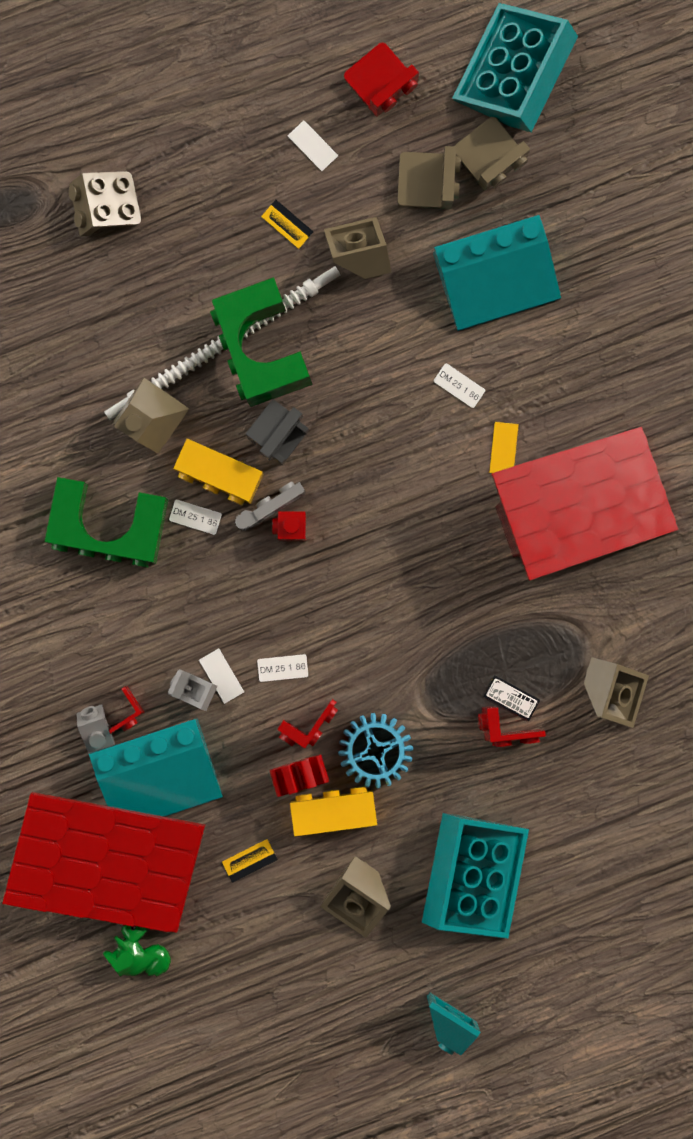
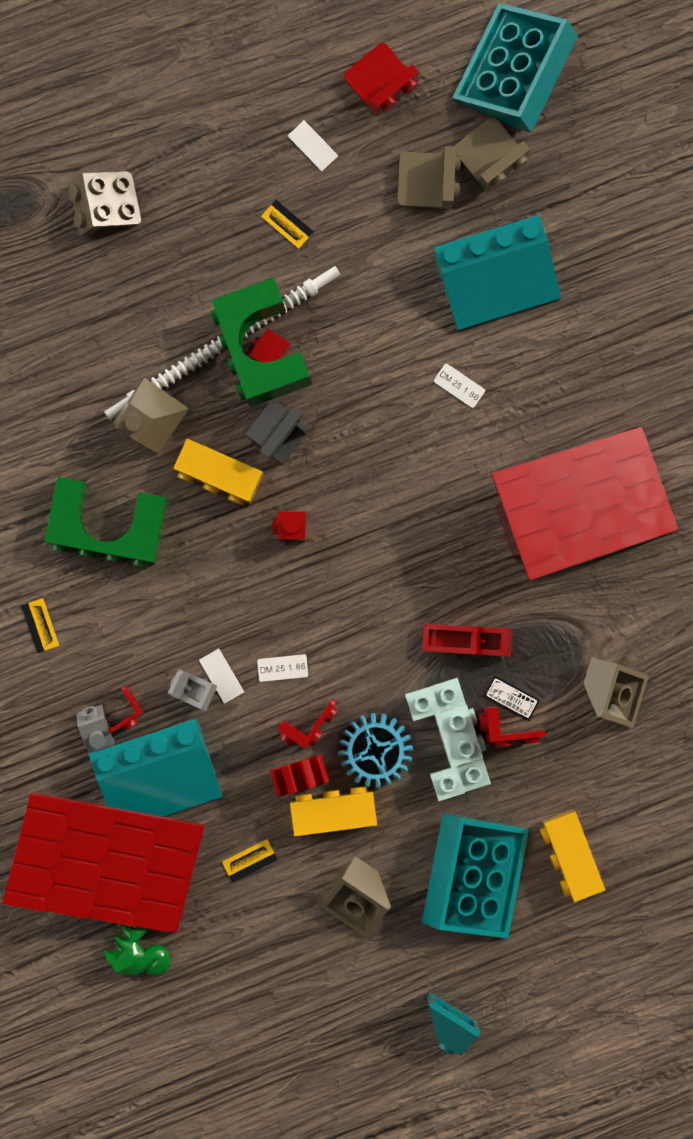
(40, 625): none -> sticker
(195, 517): white sticker -> none
(268, 347): none -> red brick
(269, 506): light grey hinge -> none
(359, 248): dark tan slope -> none
(458, 737): none -> light aqua bracket
(467, 640): none -> red slope
(503, 446): yellow sticker -> none
(572, 856): none -> yellow brick

